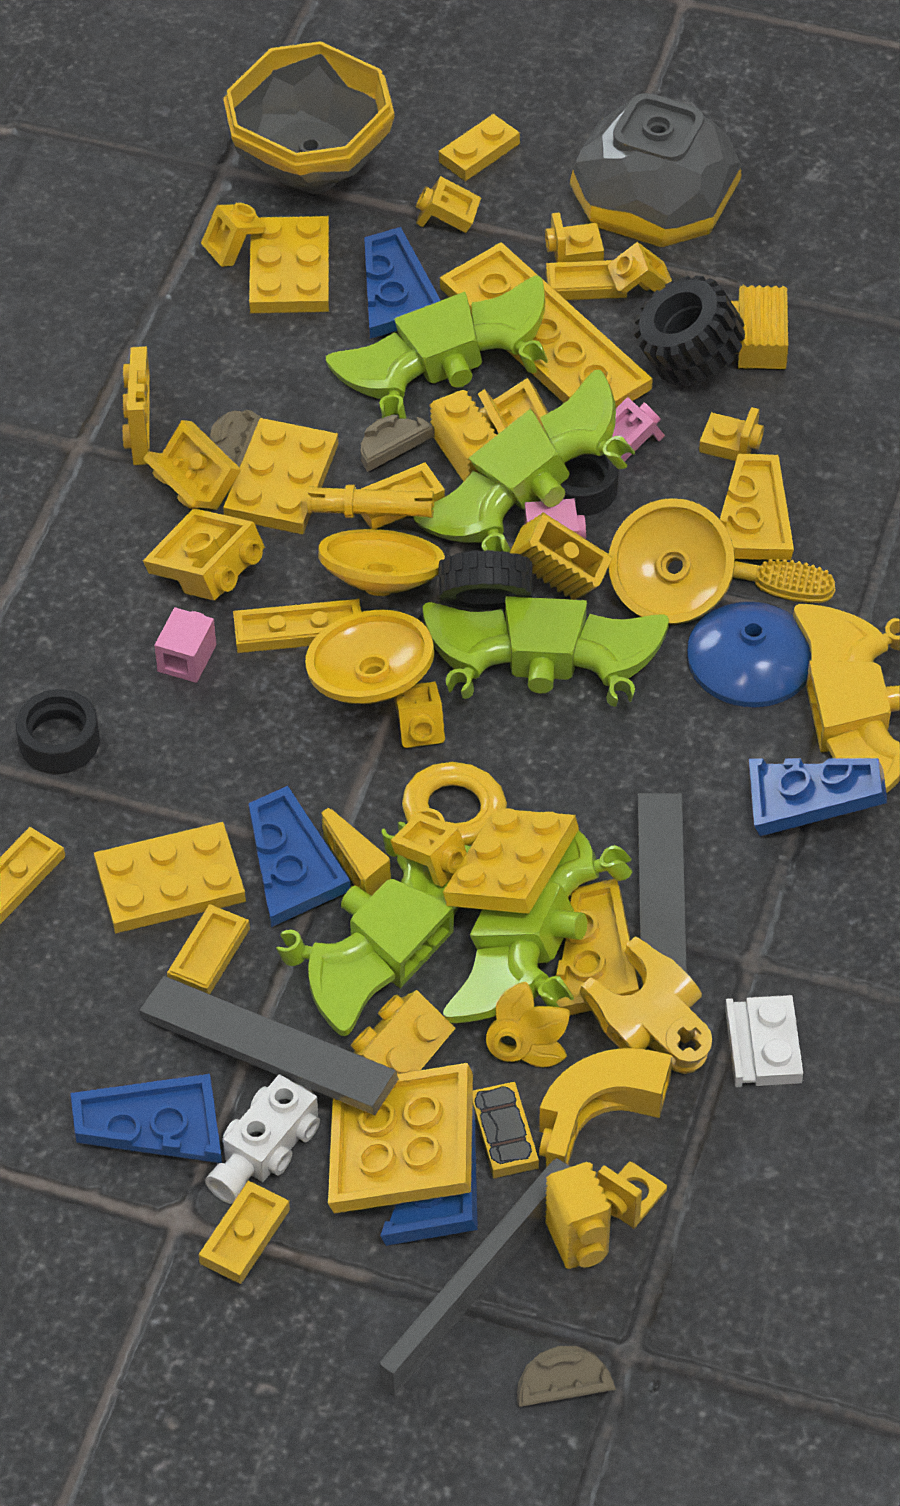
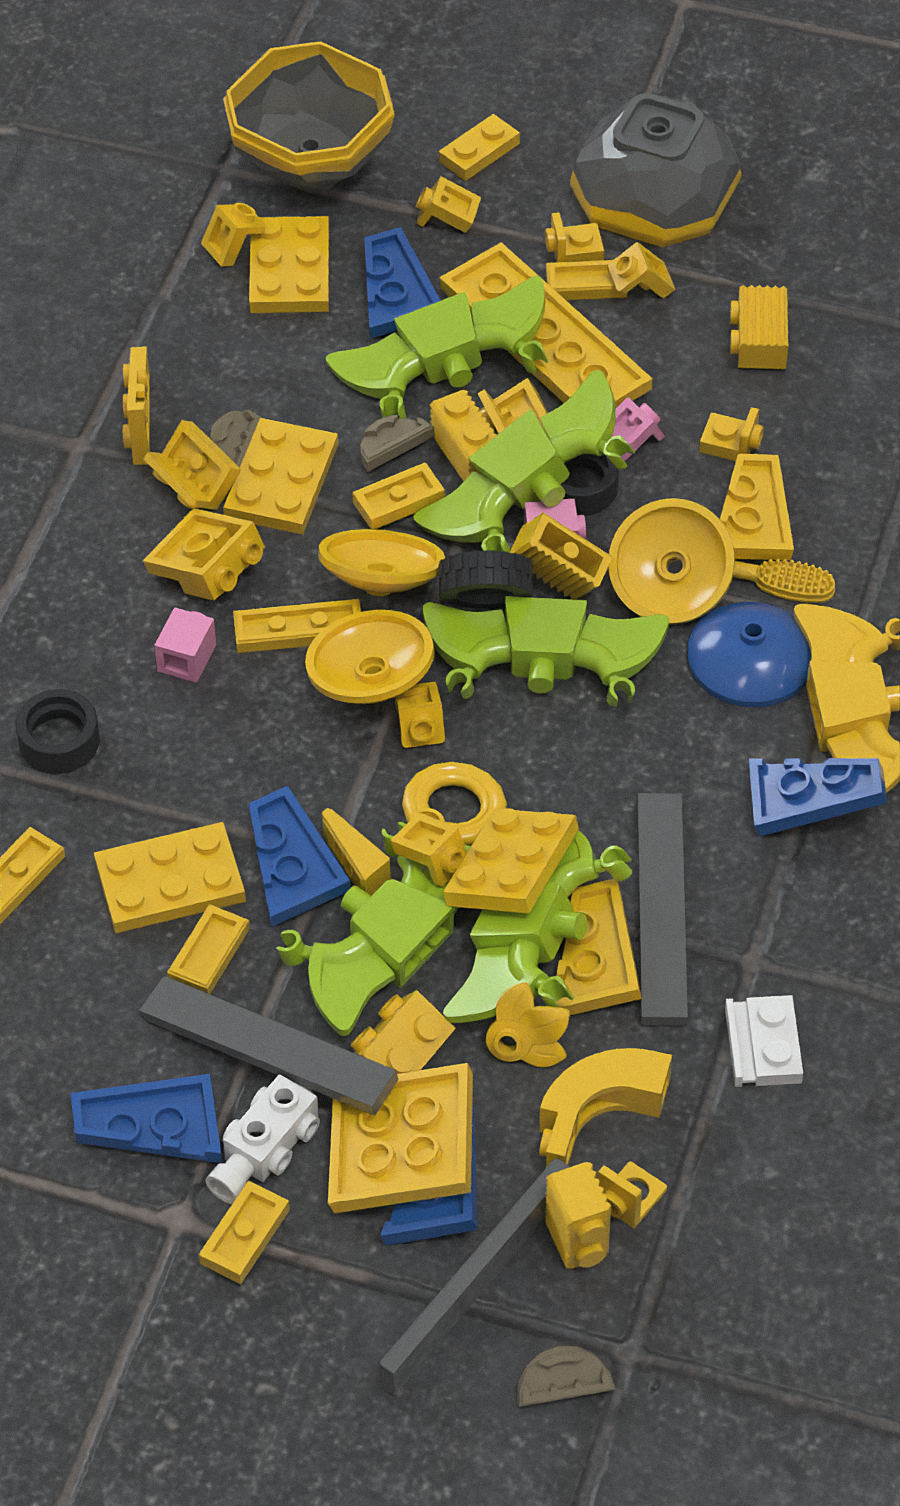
(370, 502): yellow pin -> none
(504, 1130): tile -> none
(655, 1014): yellow piece -> none
(689, 330): black tyre -> none

